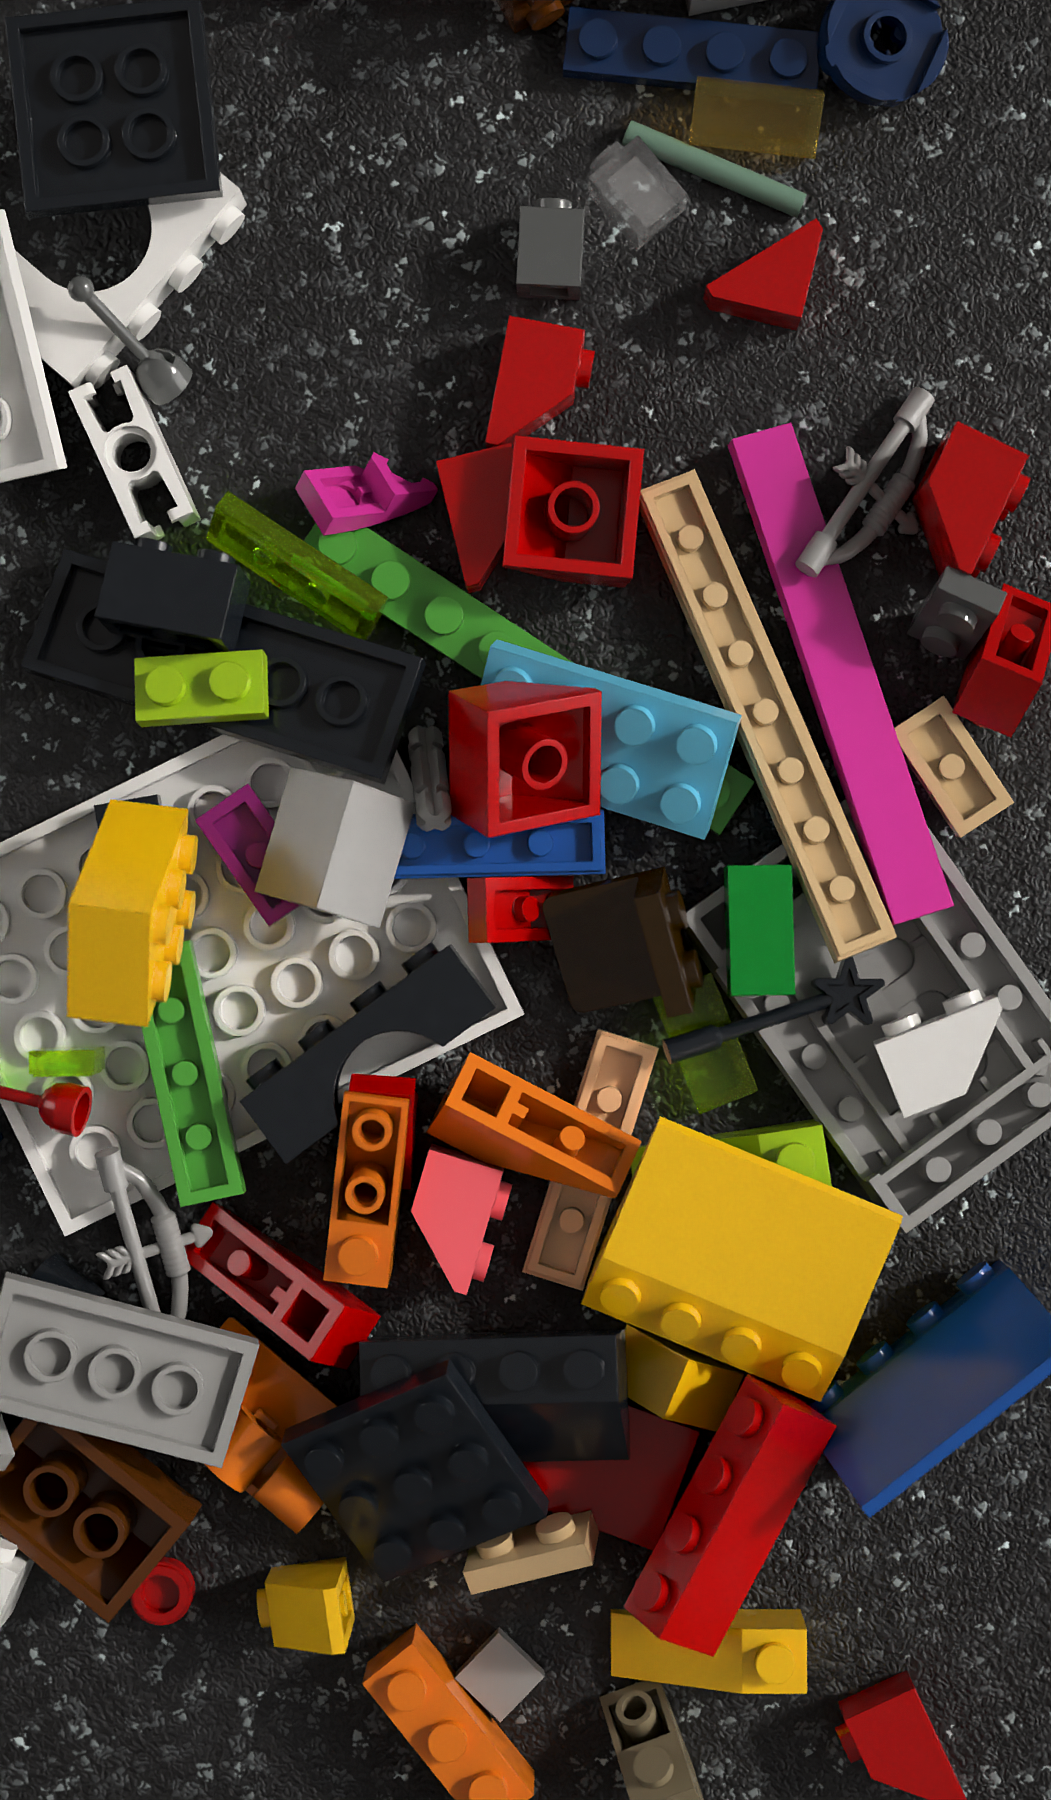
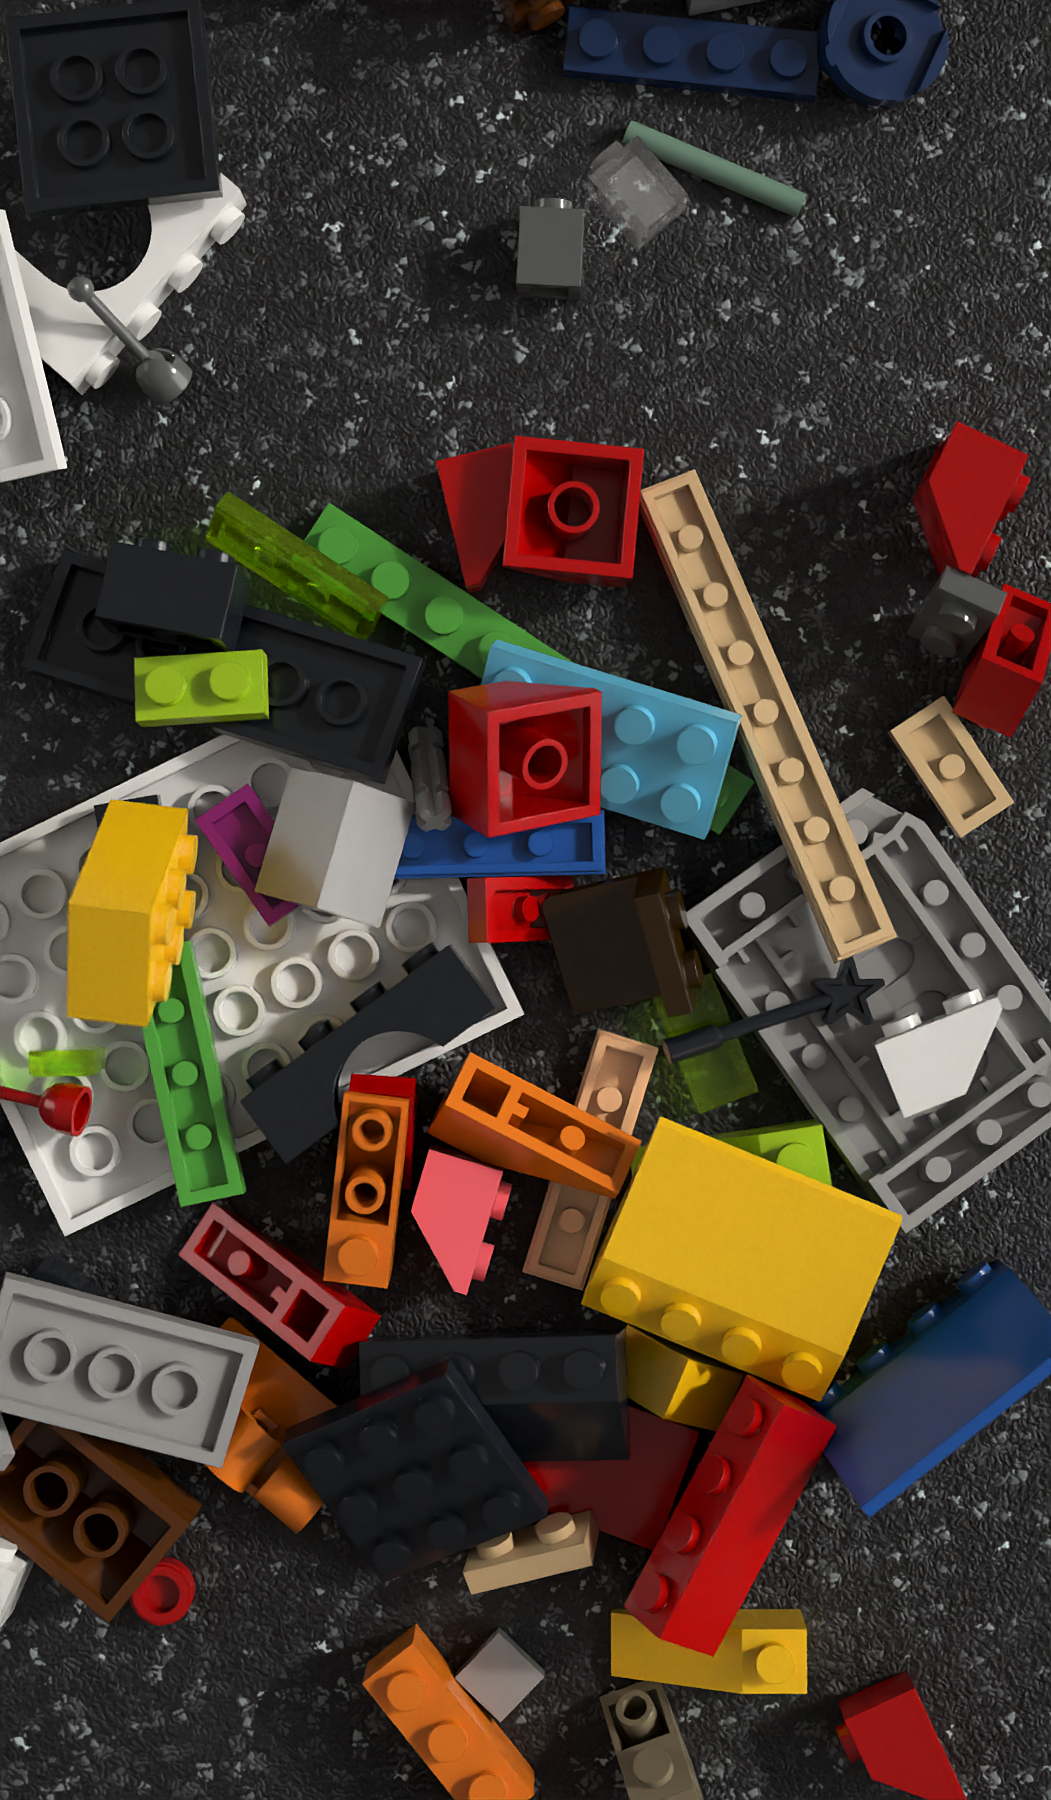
(112, 443): white piece -> none
(170, 1242): light grey piece -> none
(308, 1606): yellow slope -> none
(358, 497): dark pink slope -> none
(536, 377): red slope -> none
(756, 117): clear yellow tile -> none
(759, 930): green tile -> none
(771, 283): red slope -> none
(822, 547): light grey piece -> none
(840, 678): dark pink tile -> none

